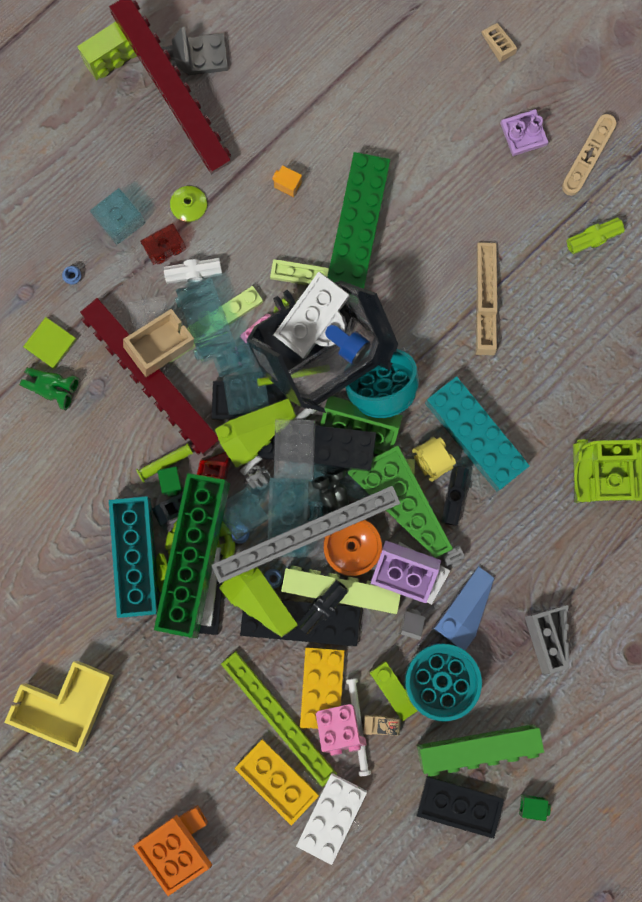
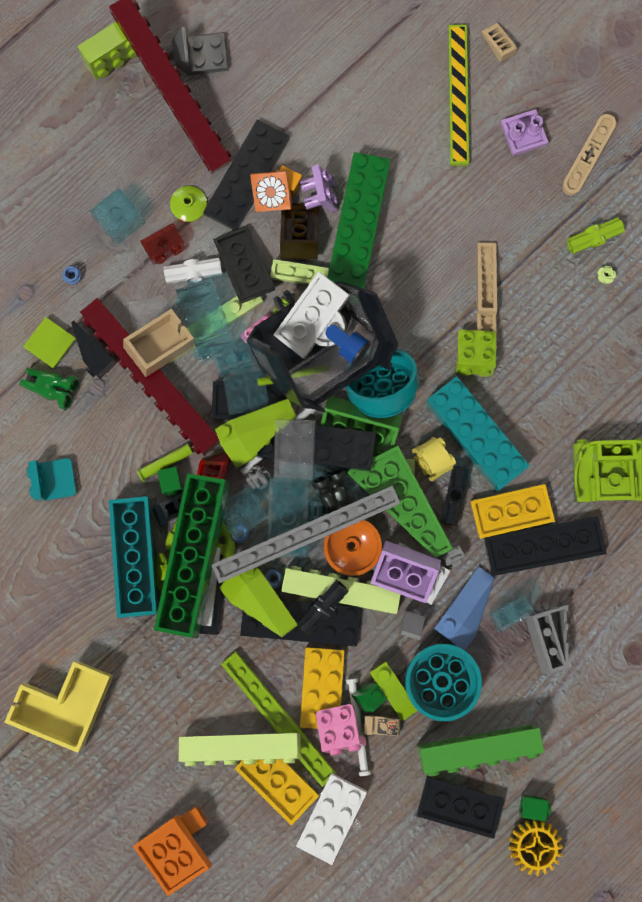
(51, 479): none -> teal bracket
(95, 358): none -> black slope
(235, 191): none -> black plate
(240, 748): none -> yellowish green brick
(244, 264): none -> pearl dark grey tile
(271, 191): none -> tile
(299, 233): none -> dark brown slope
(325, 191): none -> lavender plate
(369, 697): none -> green brick
(458, 95): none -> tile
(476, 353): none -> lime bracket
(511, 613): none -> clear light blue brick
(512, 511): none -> yellow plate
(544, 546): none -> black plate
(552, 847): none -> yellow gear
(606, 279): none -> yellowish green plate

